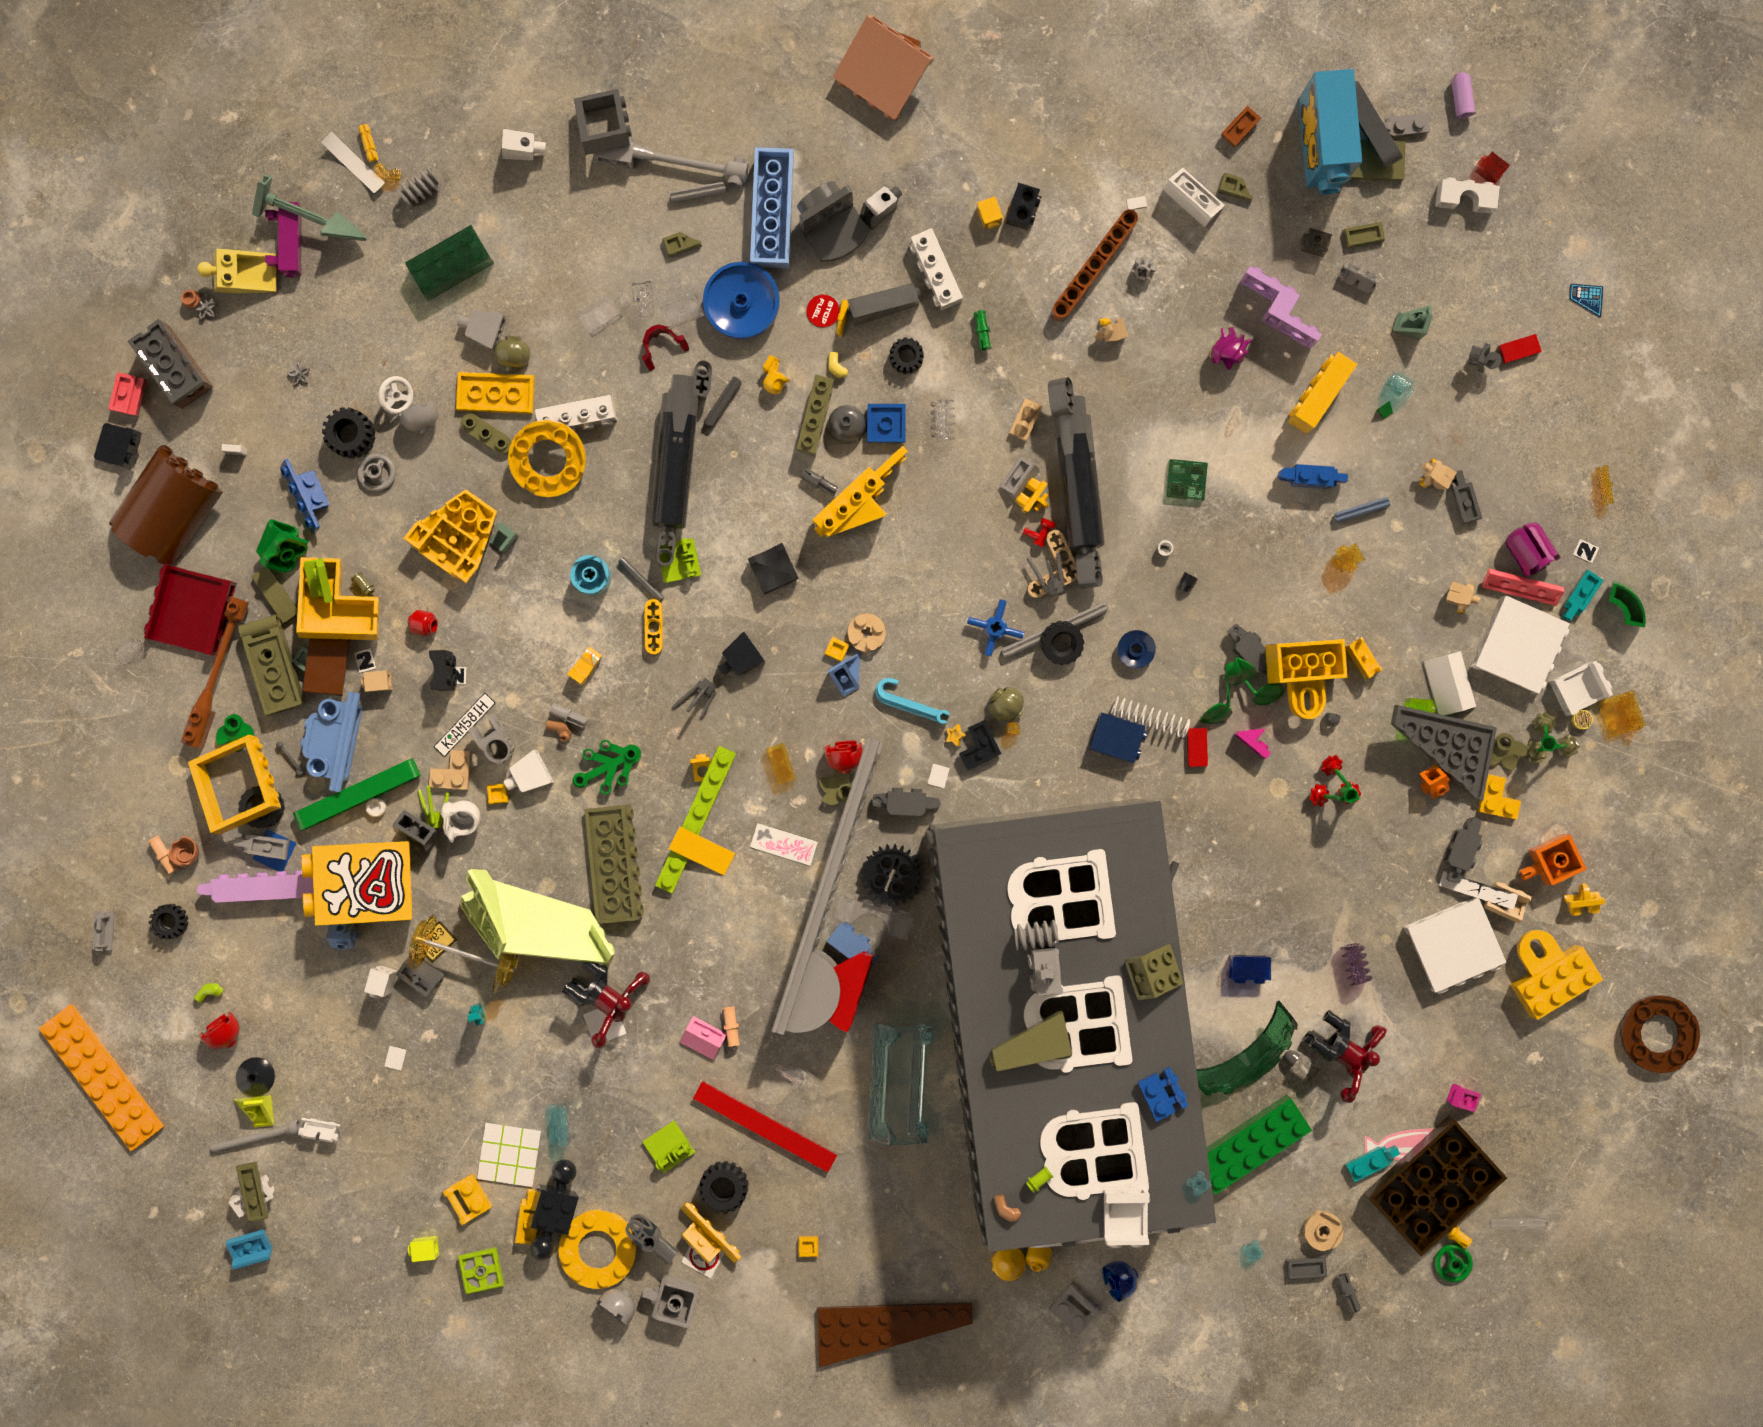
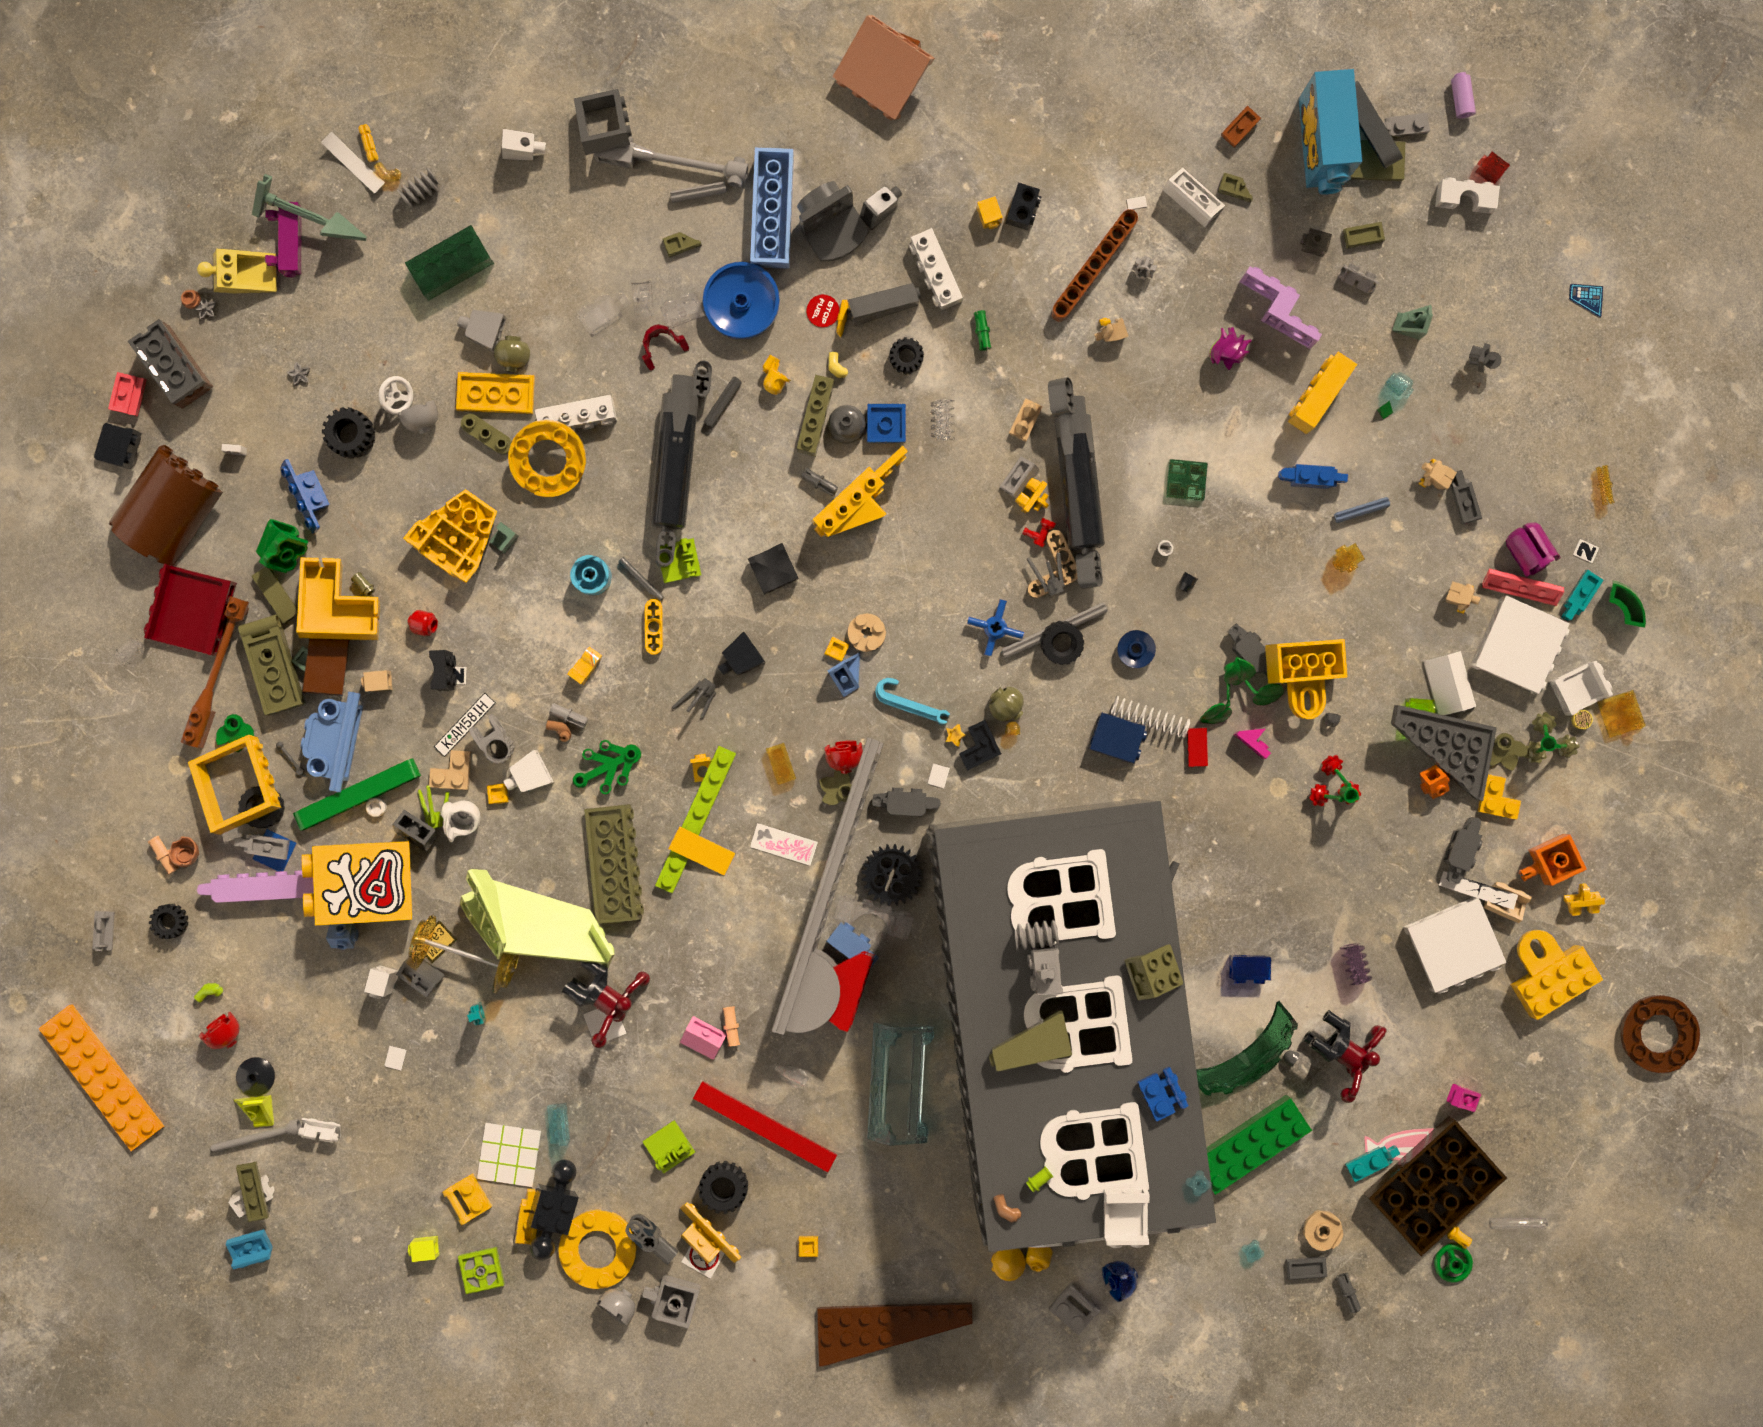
(318, 579): lime bracket -> none
(365, 660): sticker -> none
(369, 472): light grey piece -> none
(1363, 658): yellow hinge -> none
(1519, 348): red tile -> none

